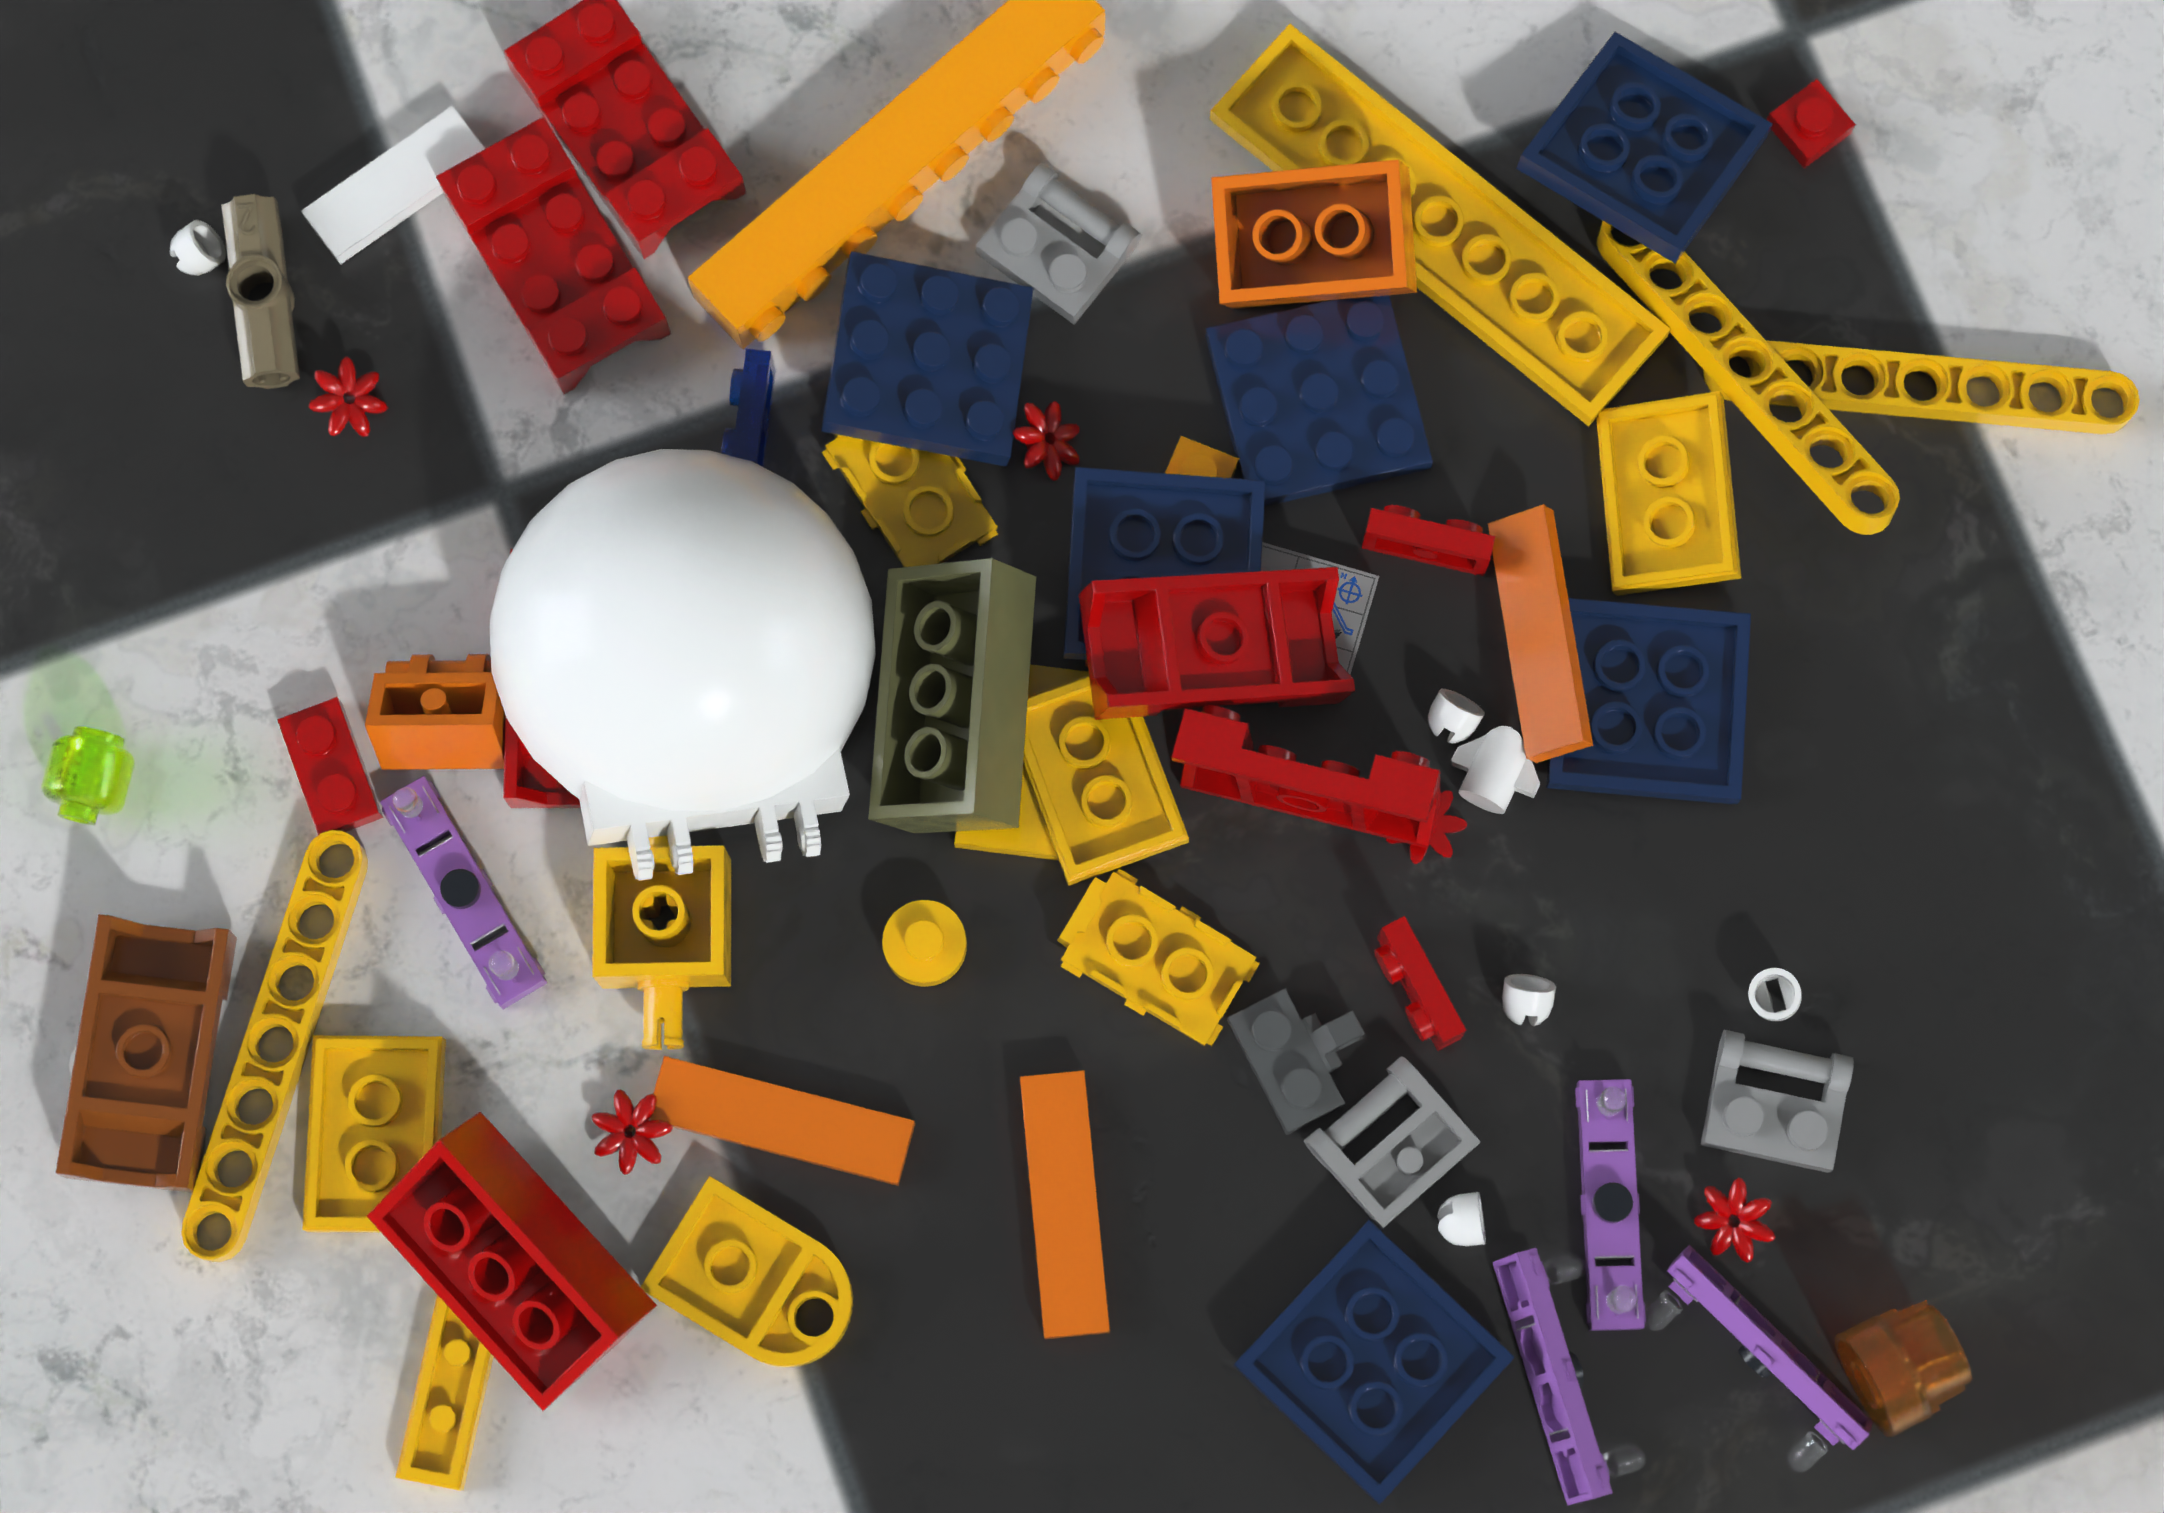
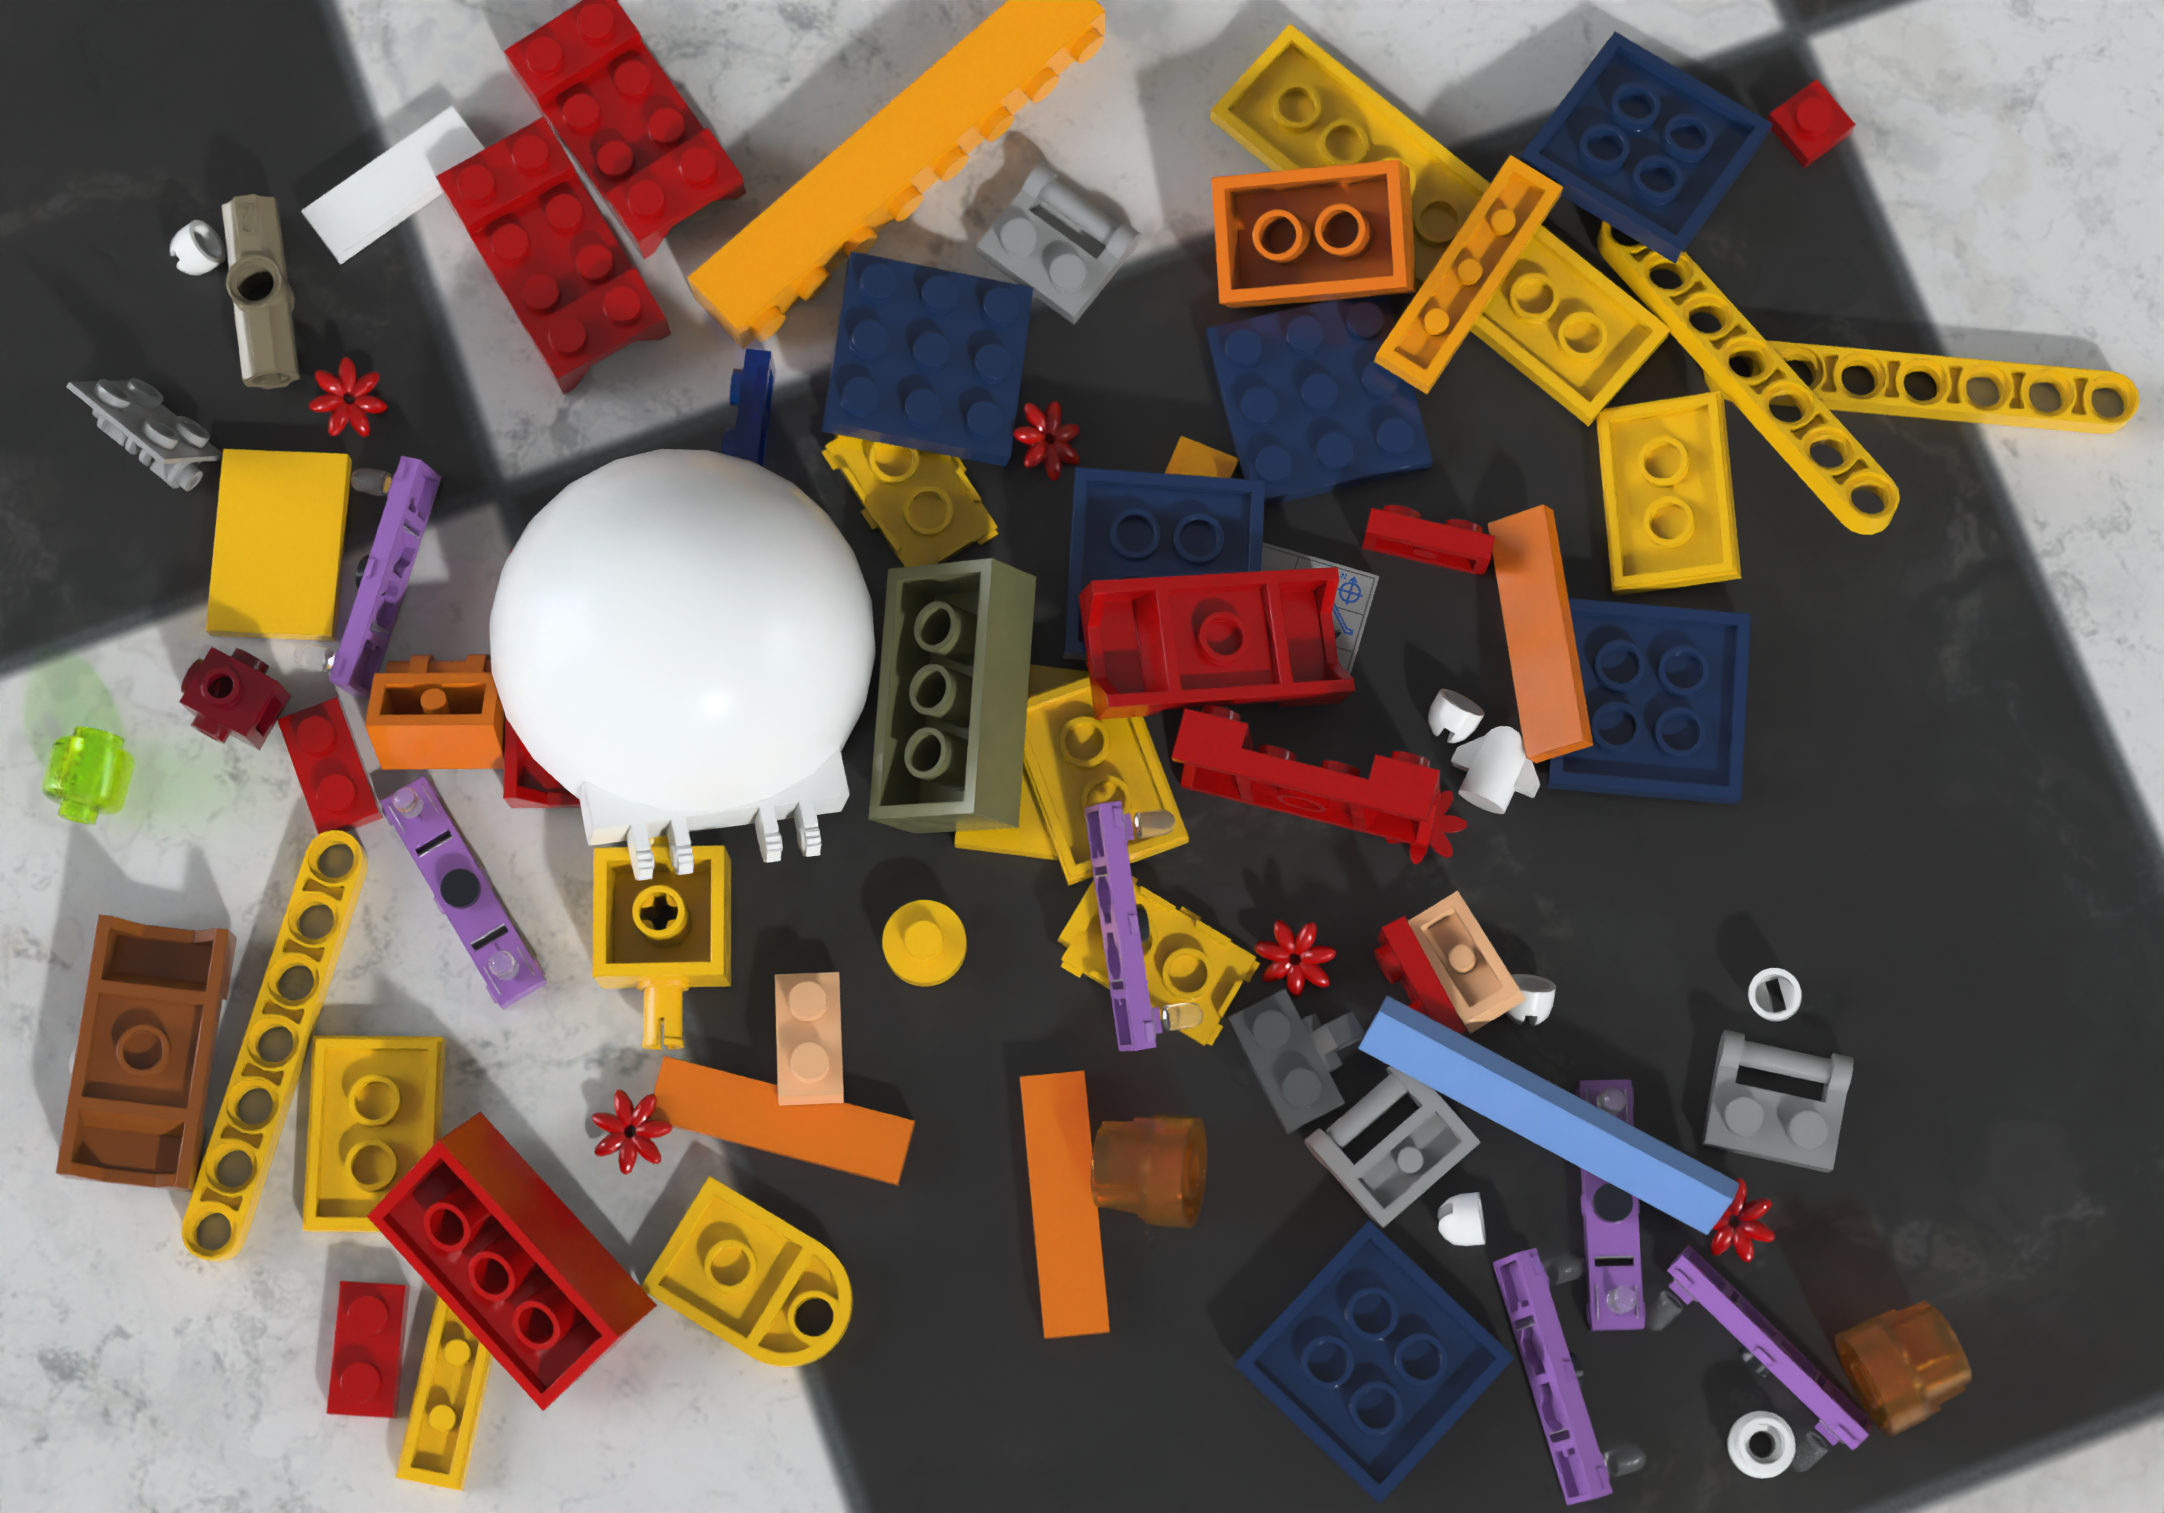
(137, 419): none -> light grey hinge
(233, 697): none -> dark red brick
(279, 545): none -> yellow tile
(368, 1349): none -> red plate
(379, 576): none -> medium lavender piece
(809, 1038): none -> light nougat plate
(1127, 925): none -> medium lavender piece
(1152, 1168): none -> clear orange piece
(1295, 957): none -> red plant
(1465, 962): none -> light nougat plate
(1468, 274): none -> light orange plate
(1548, 1116): none -> medium blue tile
(1781, 1440): none -> white plate

